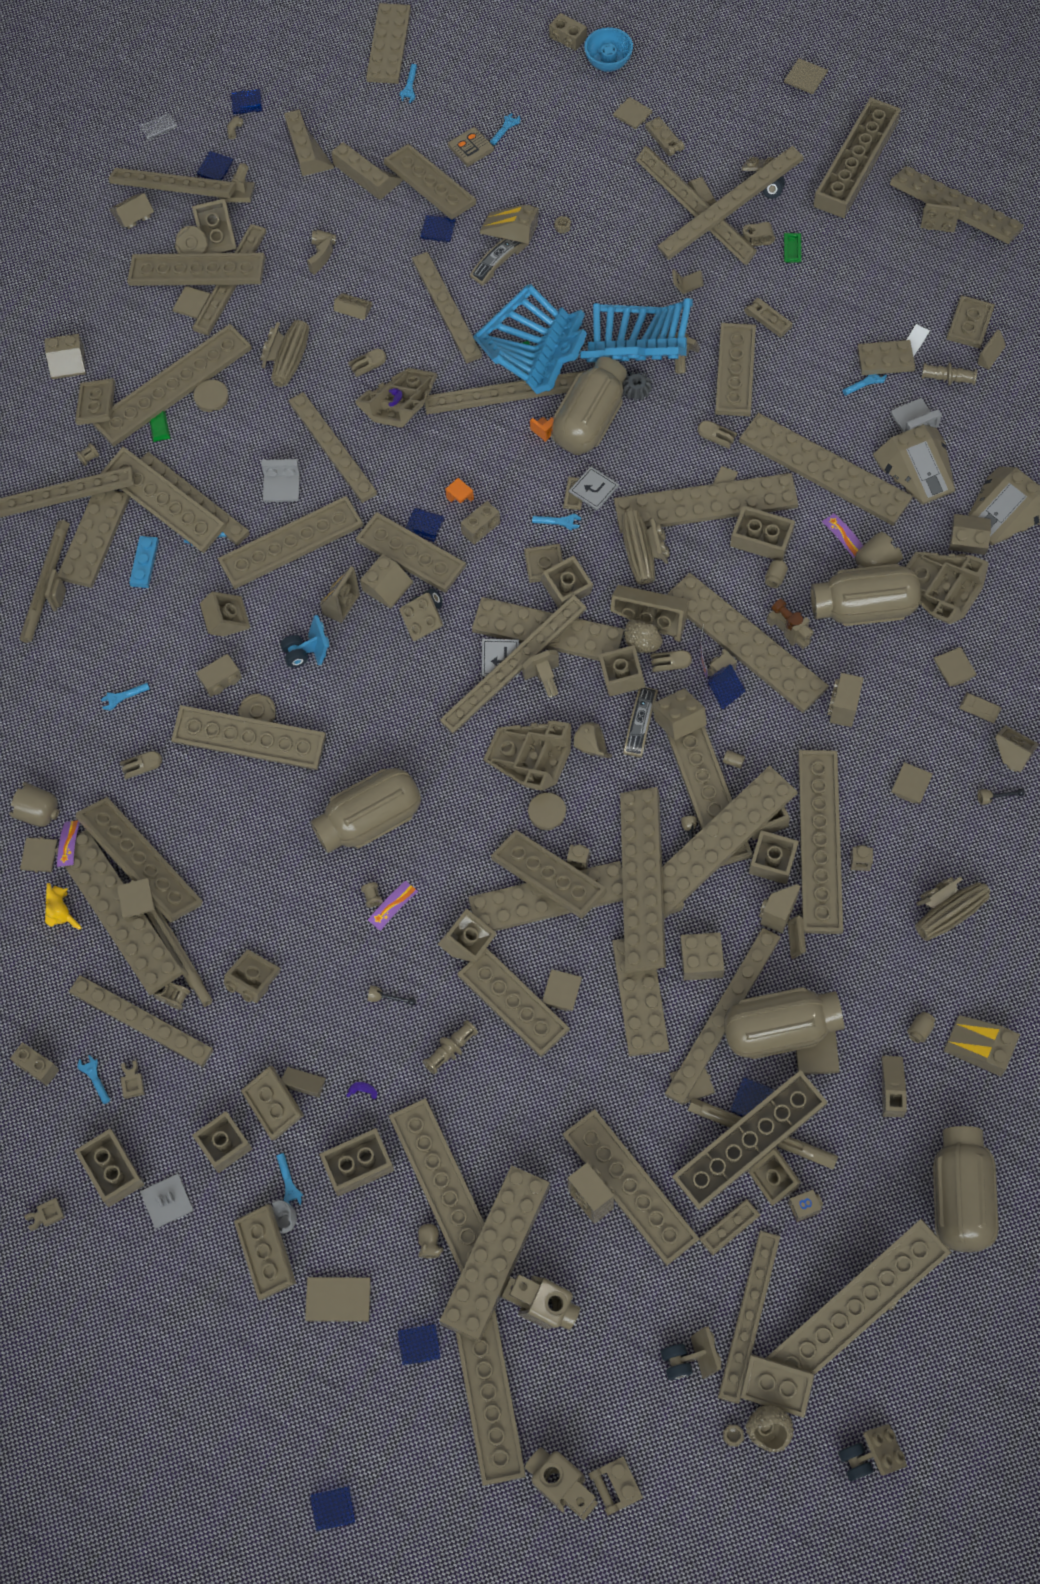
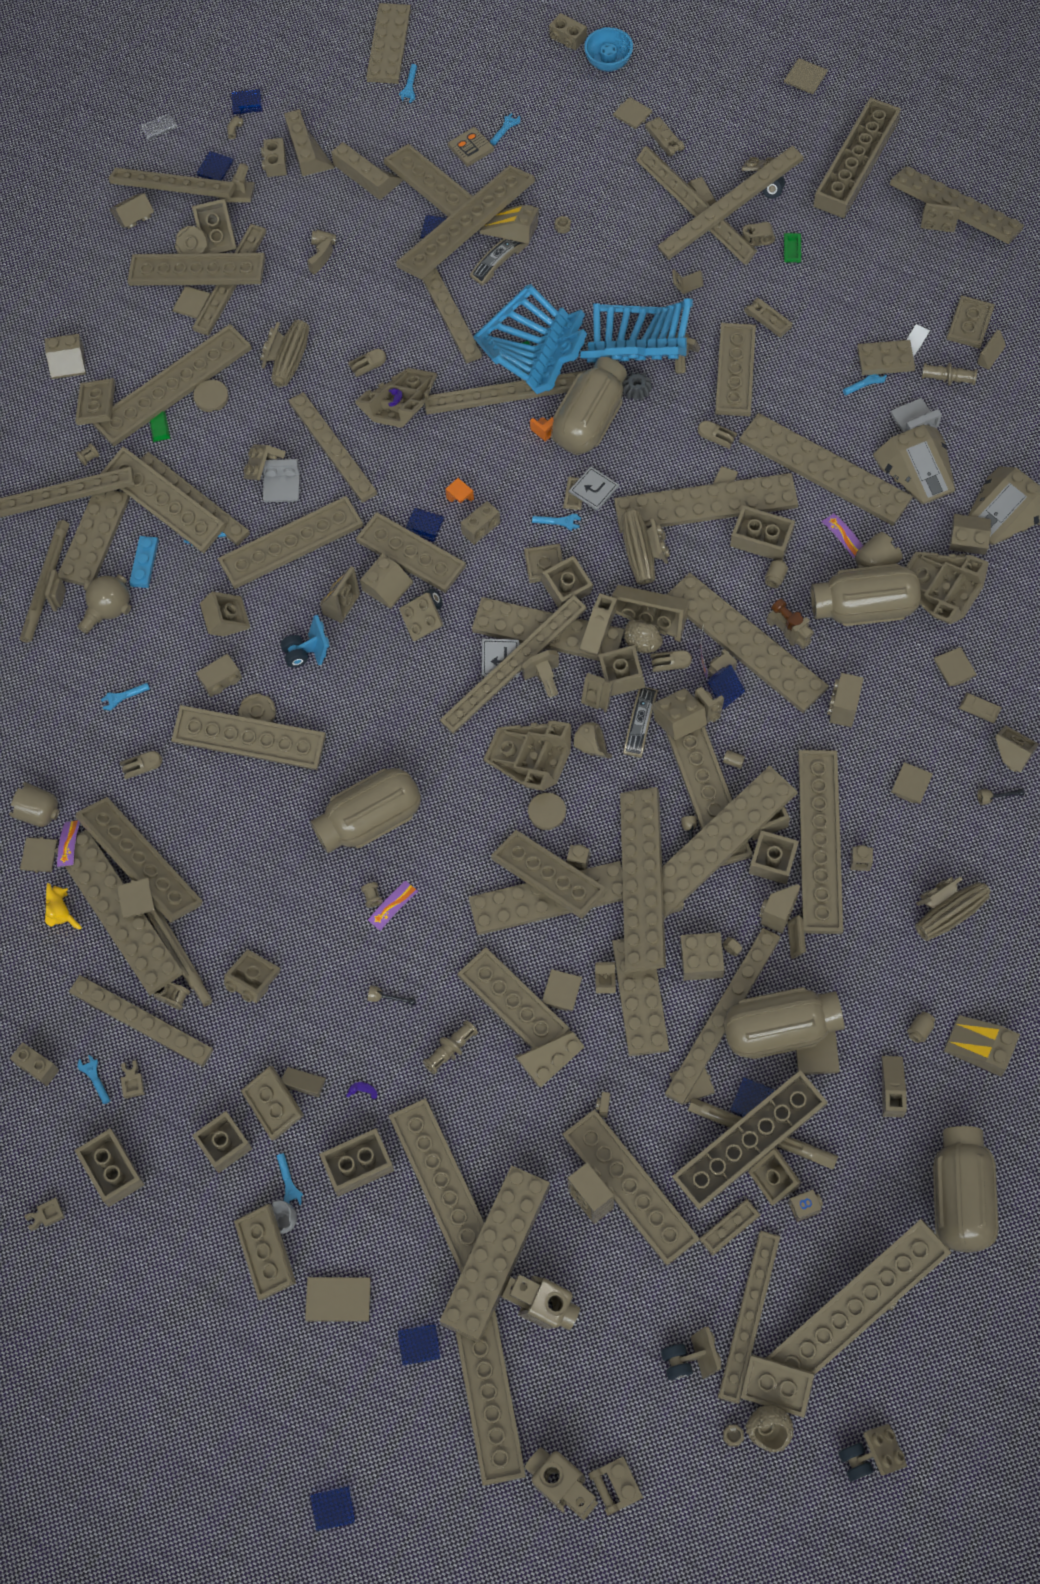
(106, 599): none -> dark tan piece
(166, 1201): light grey piece -> none
(257, 456): none -> dark tan bracket
(274, 157): none -> dark tan brick
(352, 306): dark tan slope -> none
(428, 1238): dark tan animal -> none
(465, 222): none -> dark tan plate
(467, 937): dark tan slope -> none
(546, 1060): none -> dark tan wing
(596, 692): none -> dark tan plate
(599, 624): none -> dark tan slope
(603, 1104): none -> dark tan plate
(605, 977): none -> dark tan bracket
(712, 707): none -> dark tan bracket
(732, 946): none -> dark tan tile

